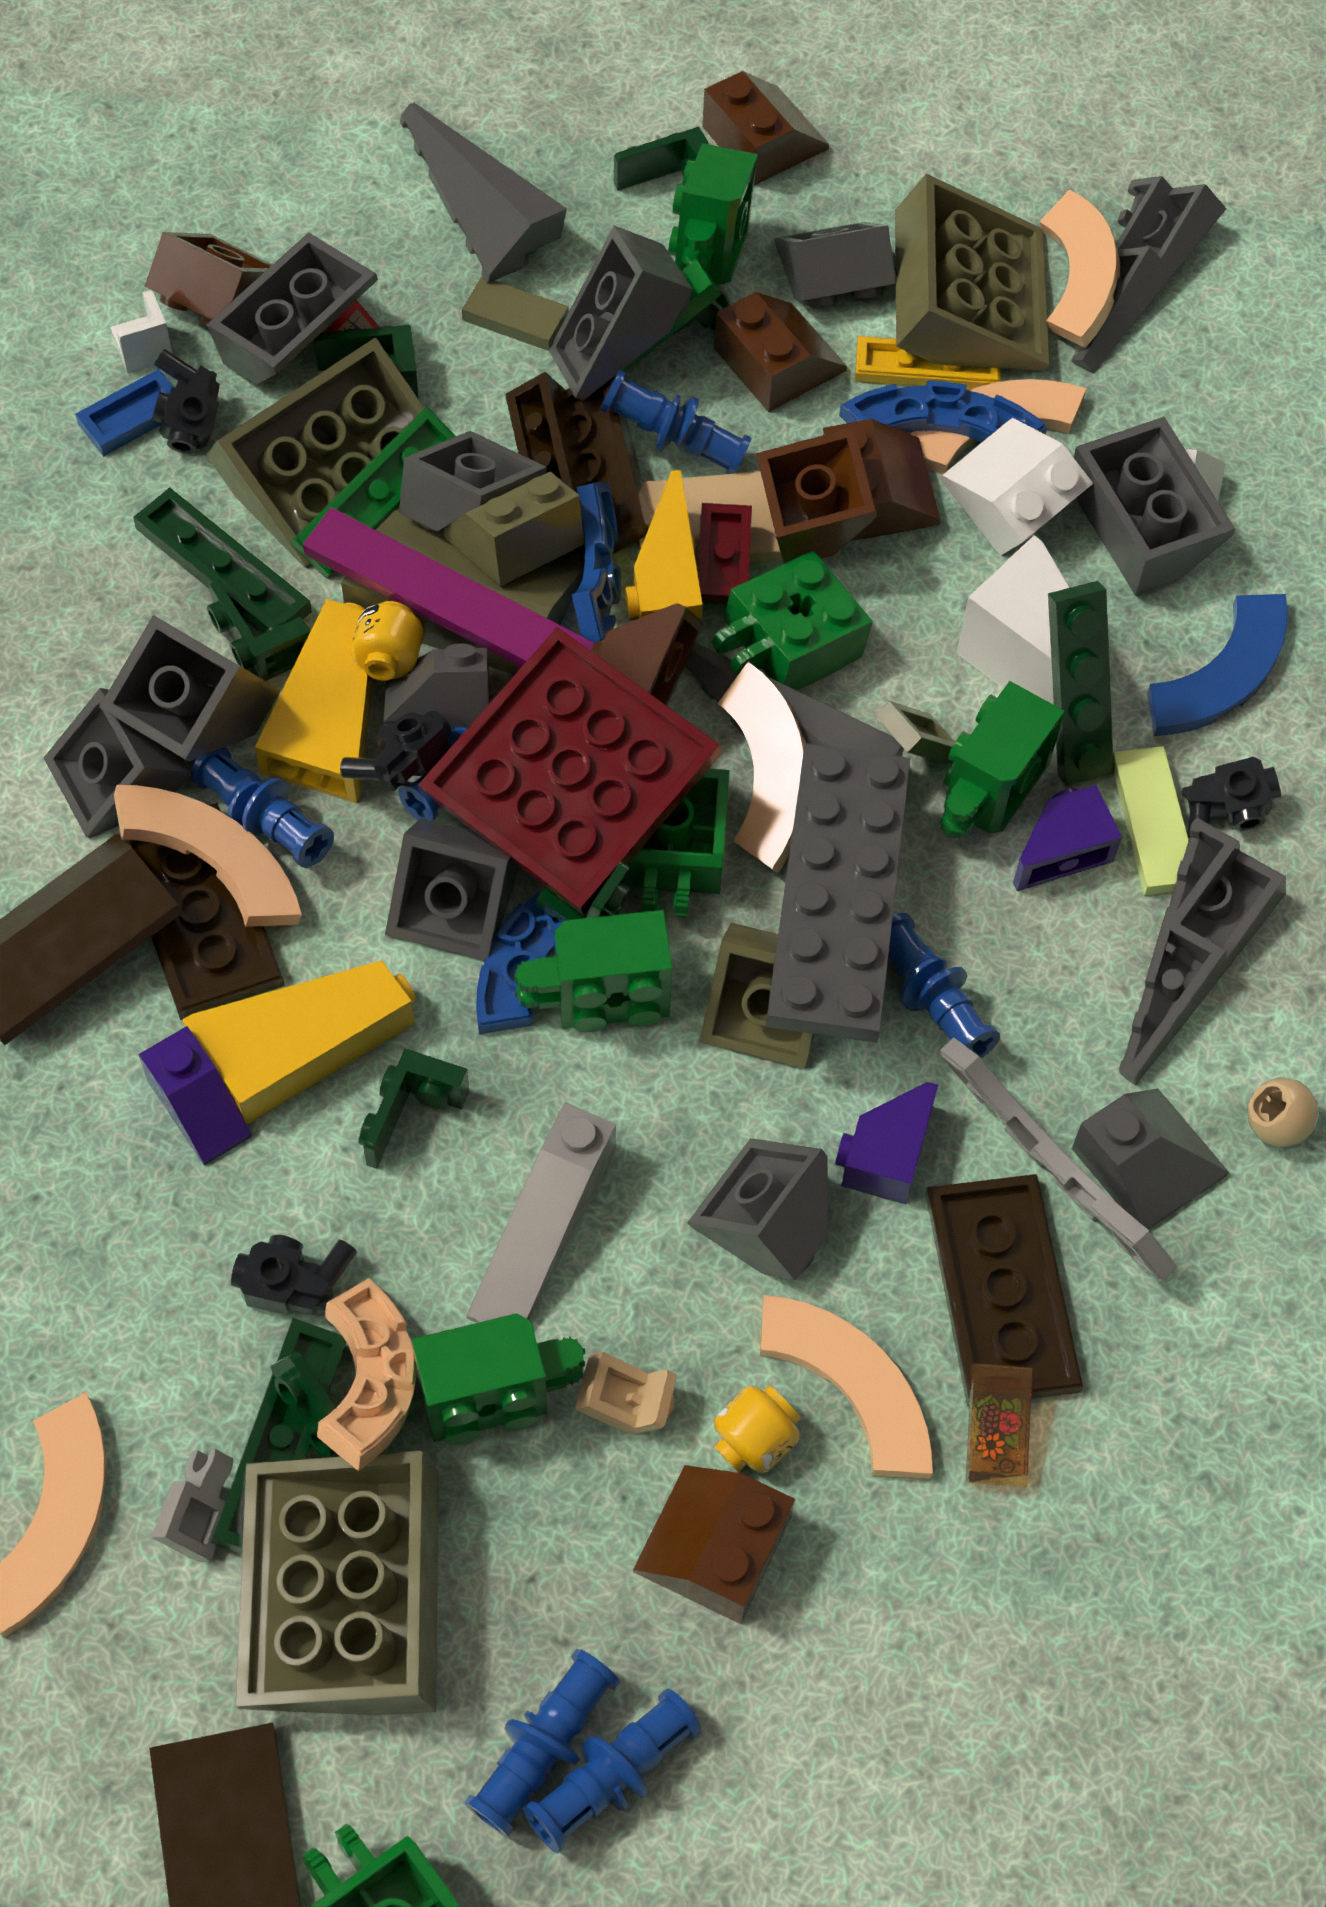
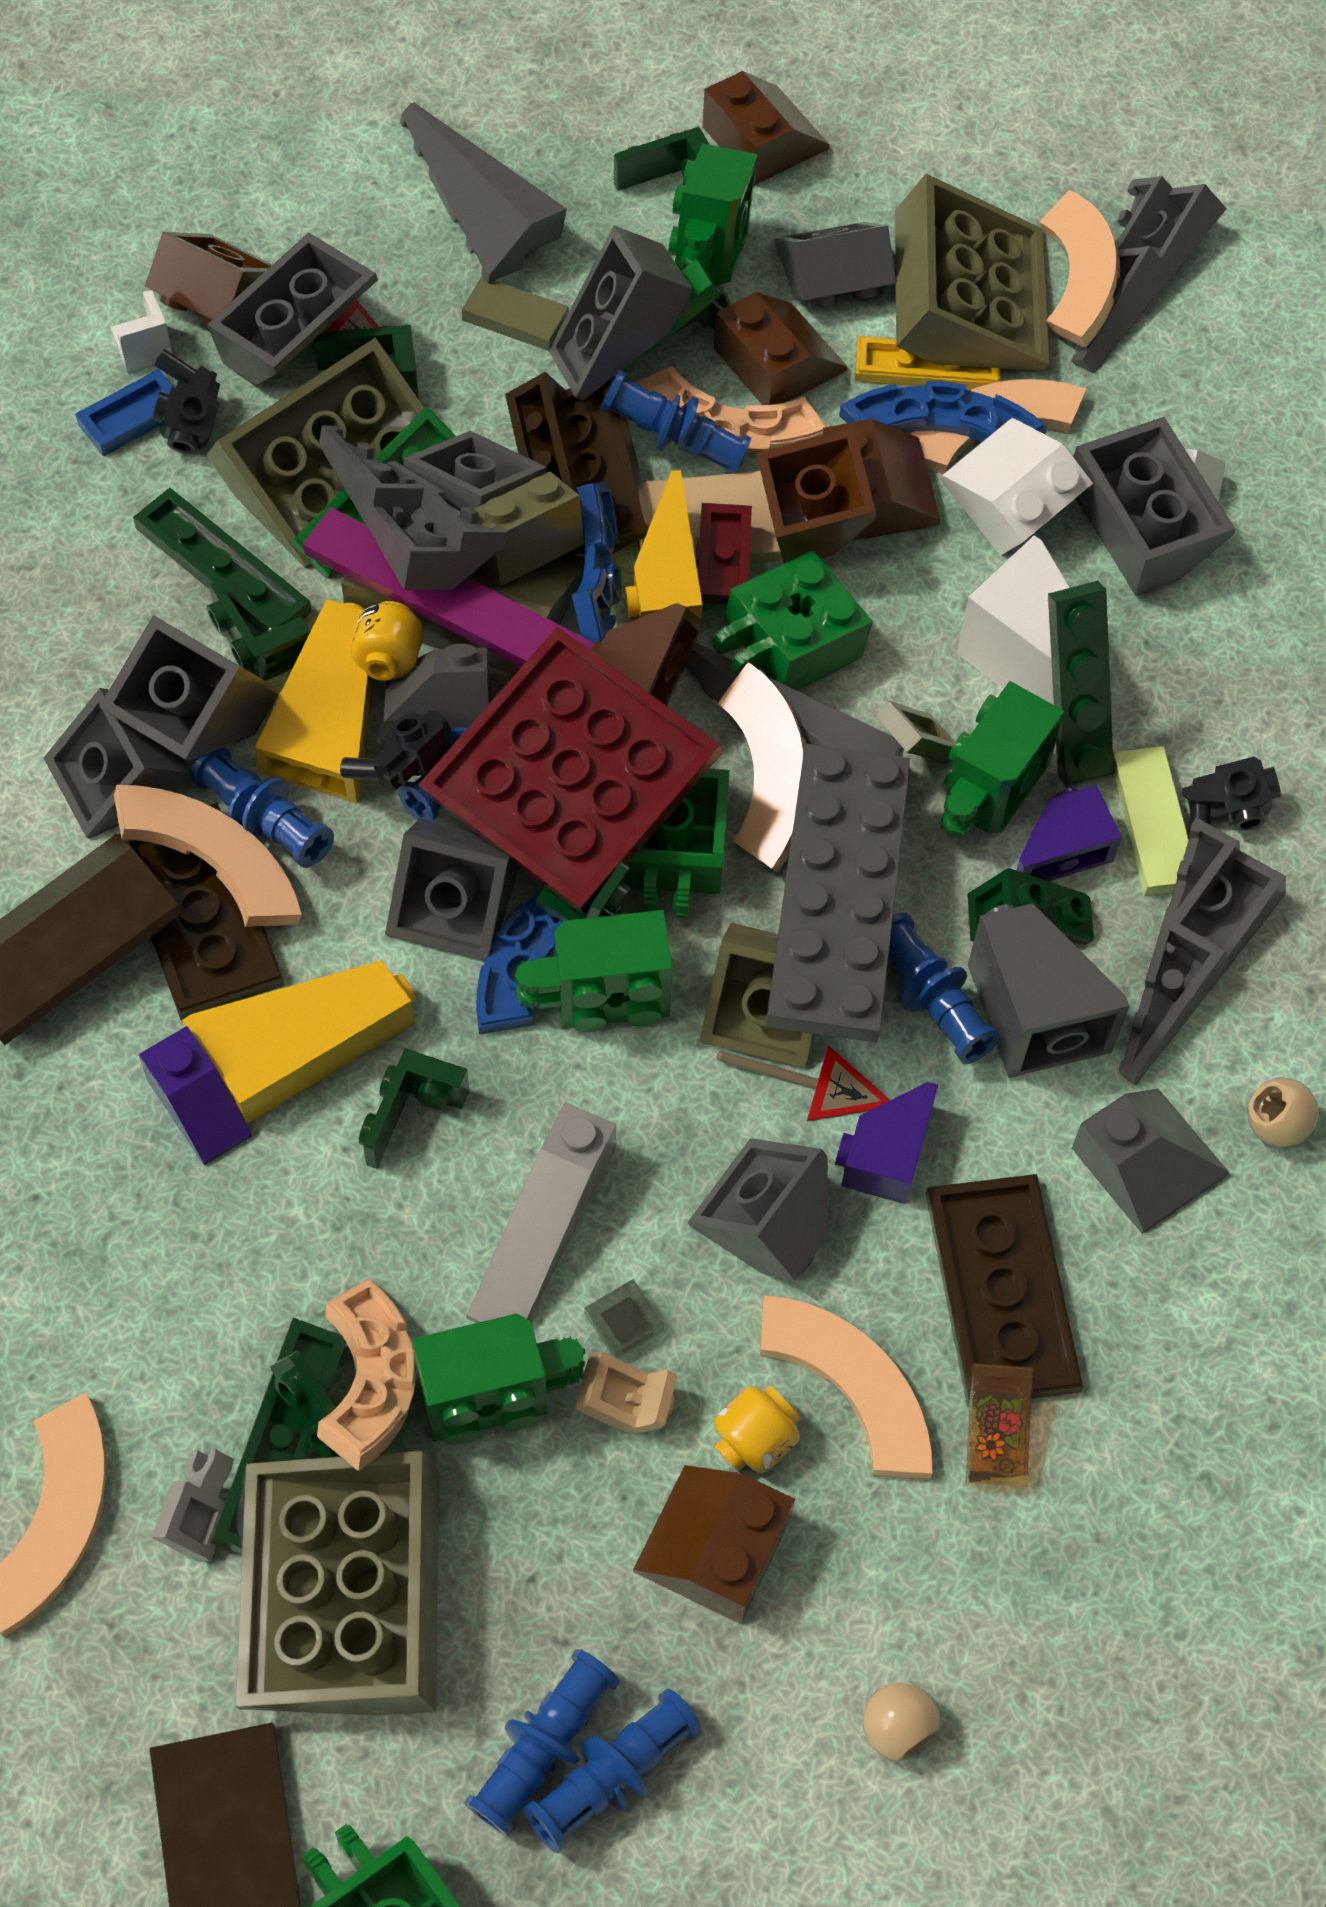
(281, 1281): black piece -> none
(408, 517): none -> dark grey wedge
(624, 1319): none -> clear smoke tile
(766, 424): none -> light nougat tile
(837, 1090): none -> piece
(900, 1720): none -> tan piece
(1041, 992): none -> dark grey slope
(1061, 905): none -> dark green bracket
(1083, 1191): light grey tile -> none
(1228, 678): blue tile -> none

